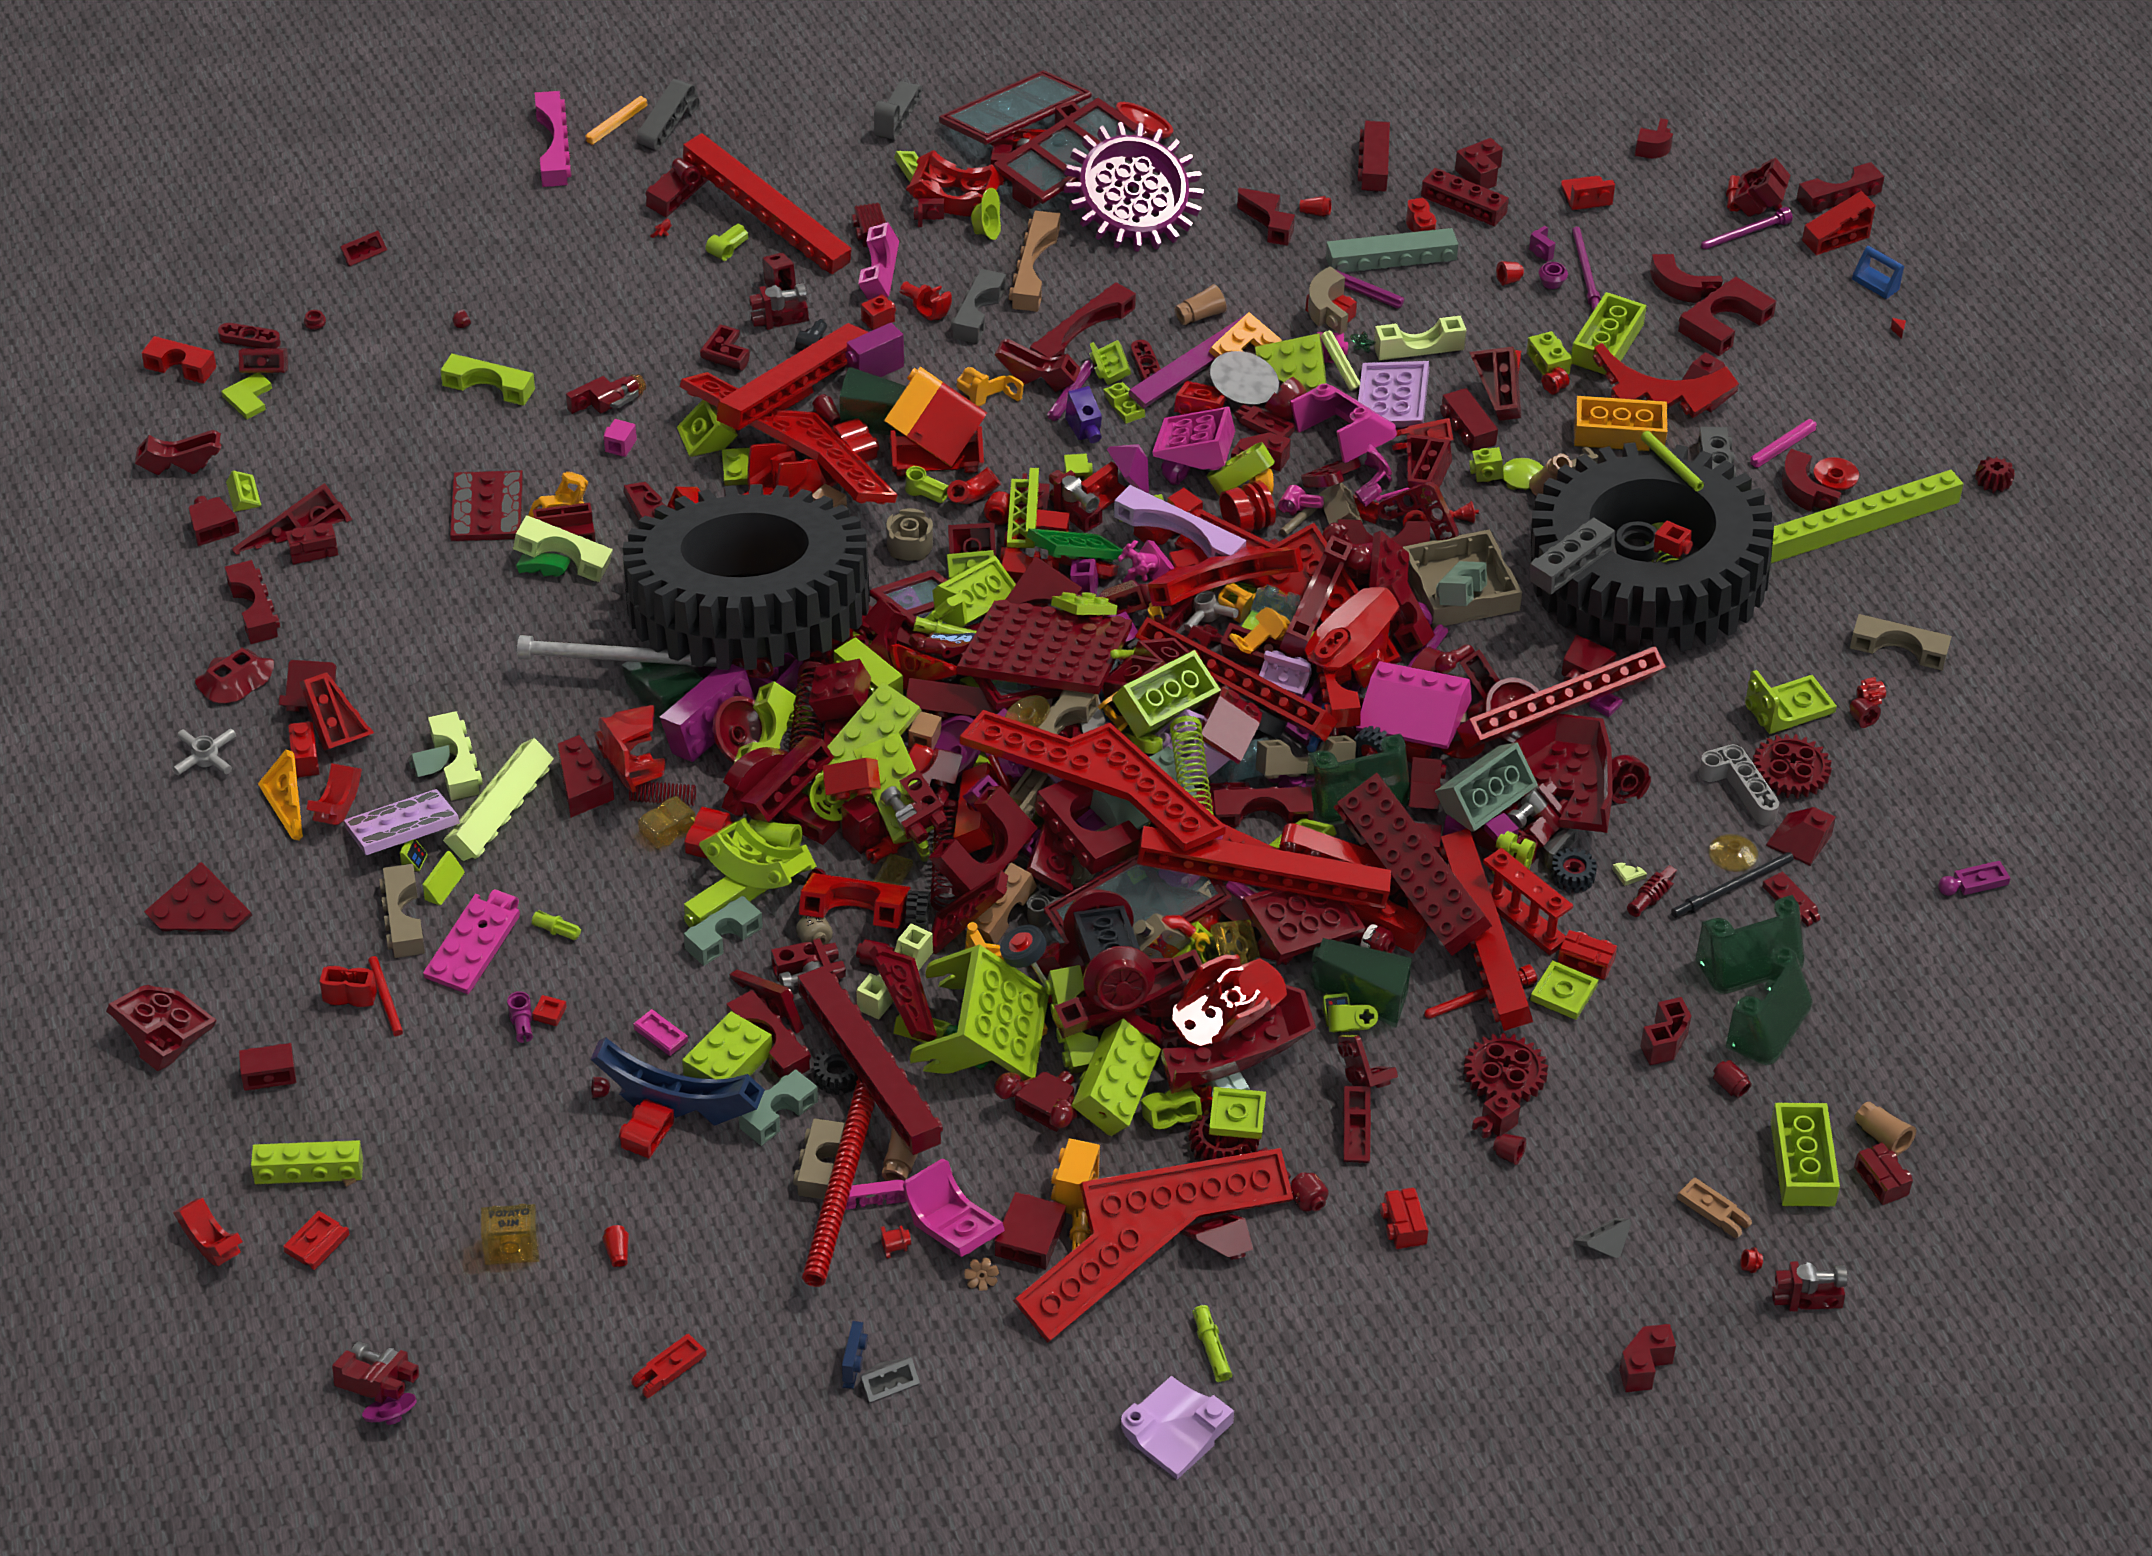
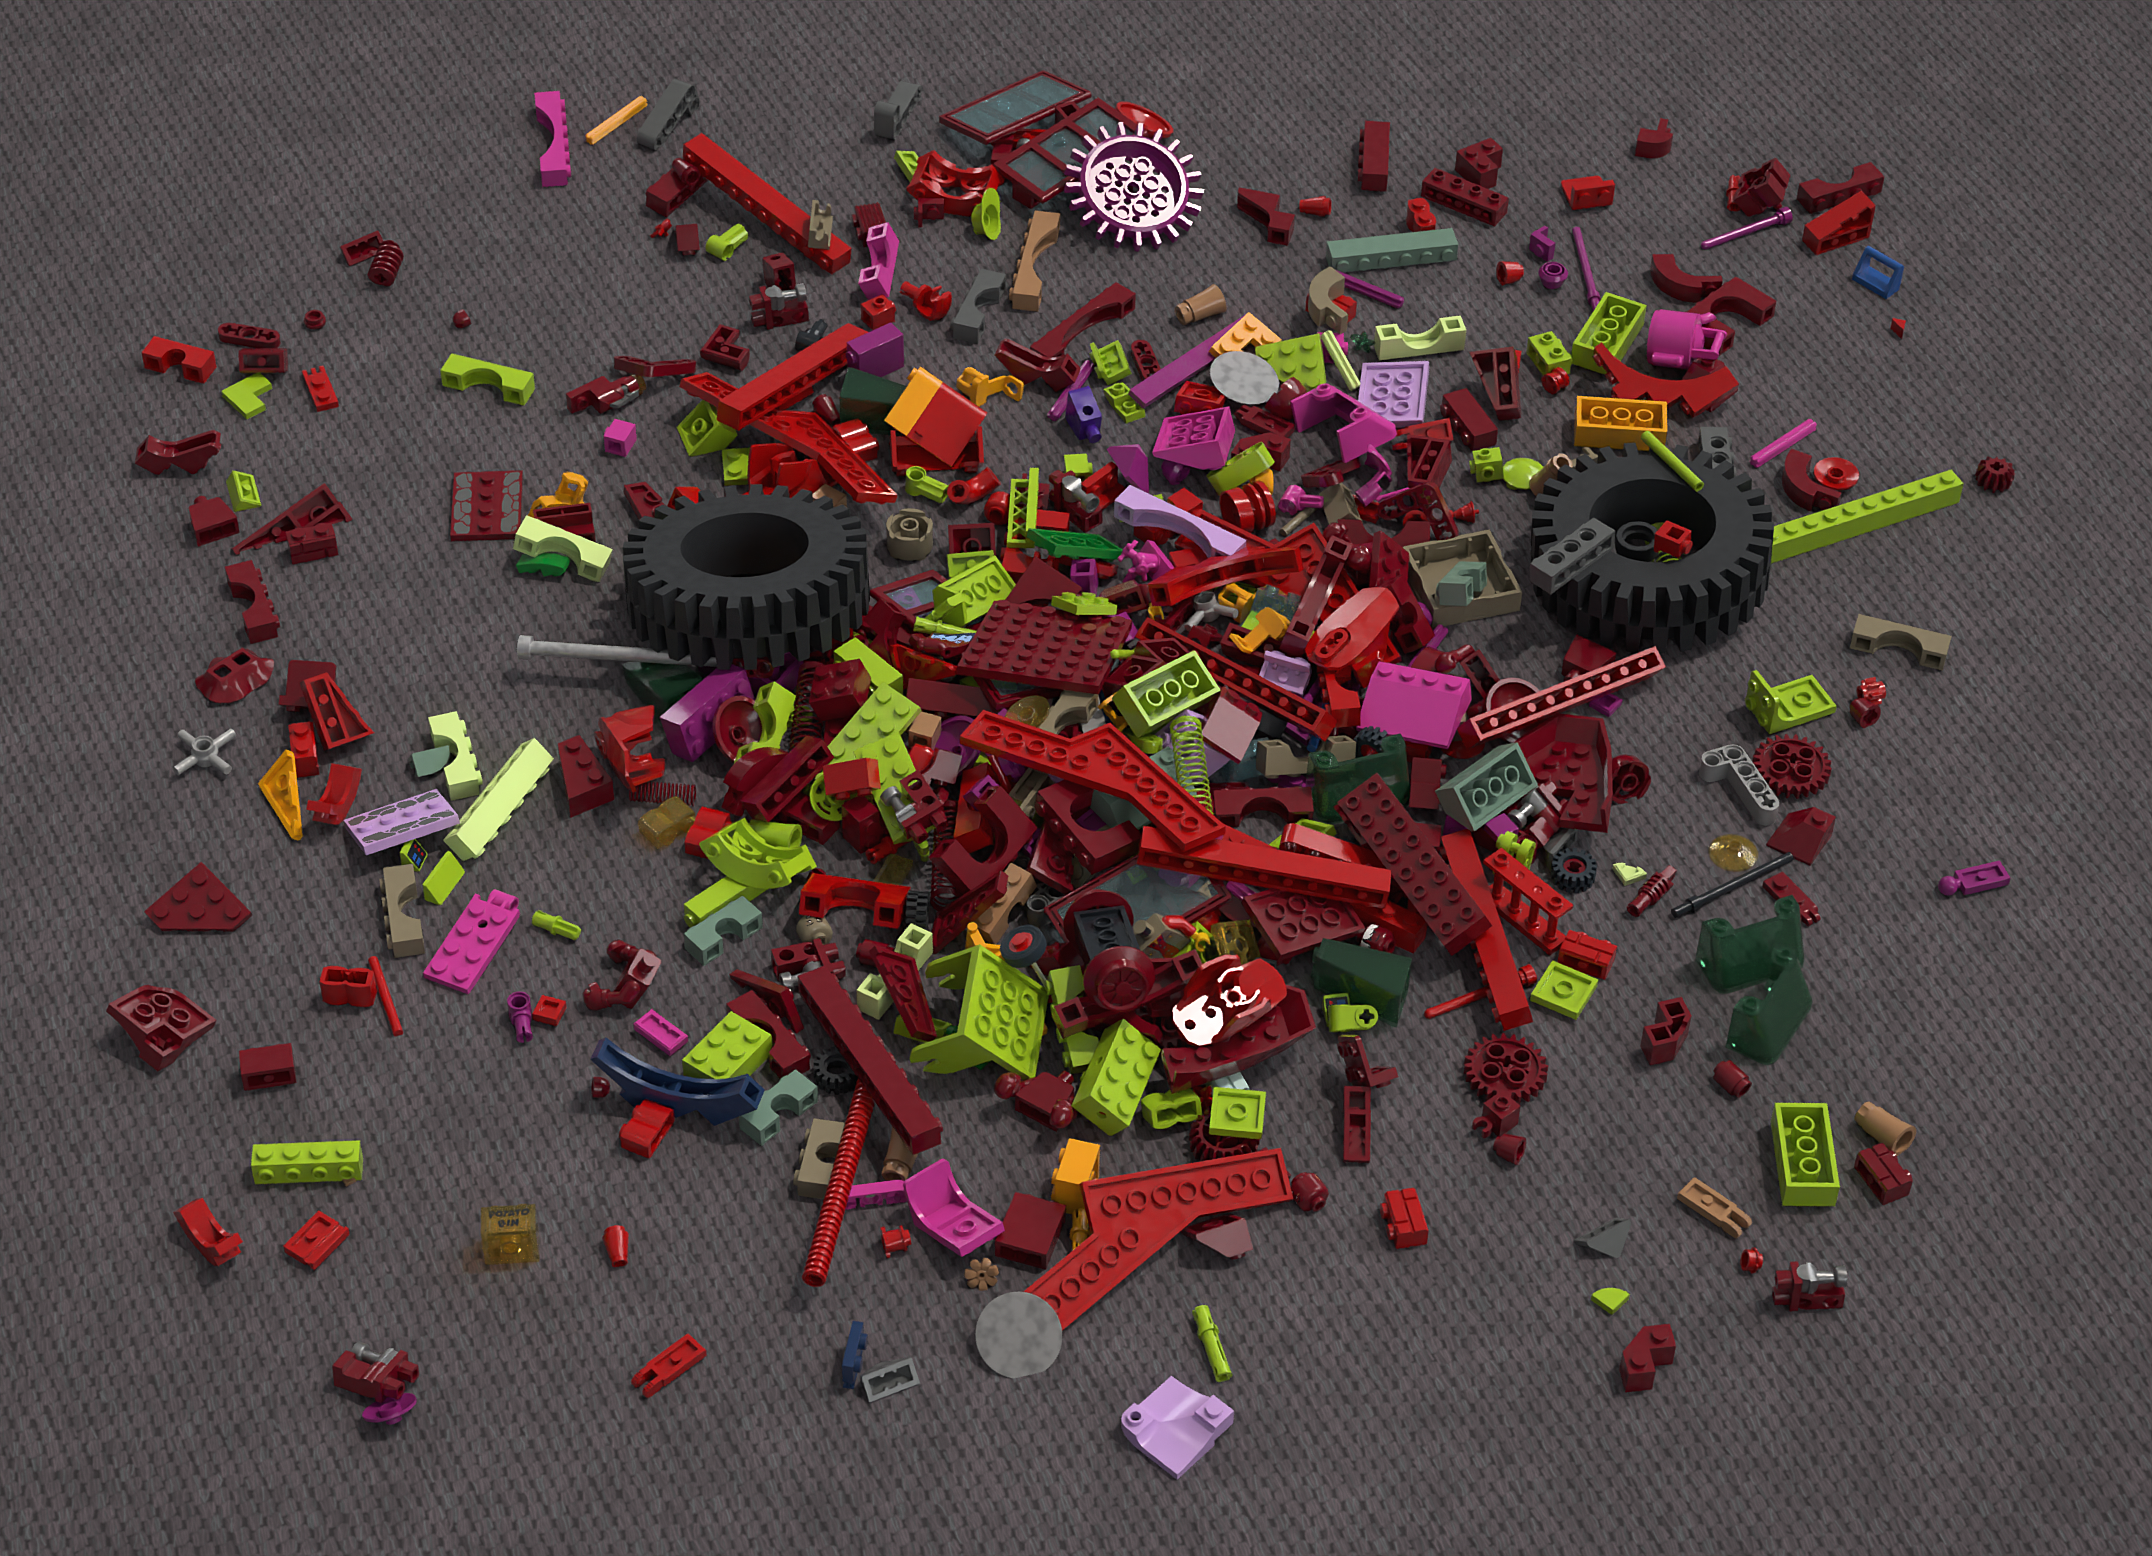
(320, 389): none -> red hinge
(386, 263): none -> dark red piece
(633, 981): none -> dark red torso
(654, 369): none -> dark red beam
(687, 238): none -> dark red arch
(820, 226): none -> dark tan hinge
(1018, 1334): none -> flat silver sticker
(1610, 1299): none -> lime tile
(1678, 338): none -> dark pink piece

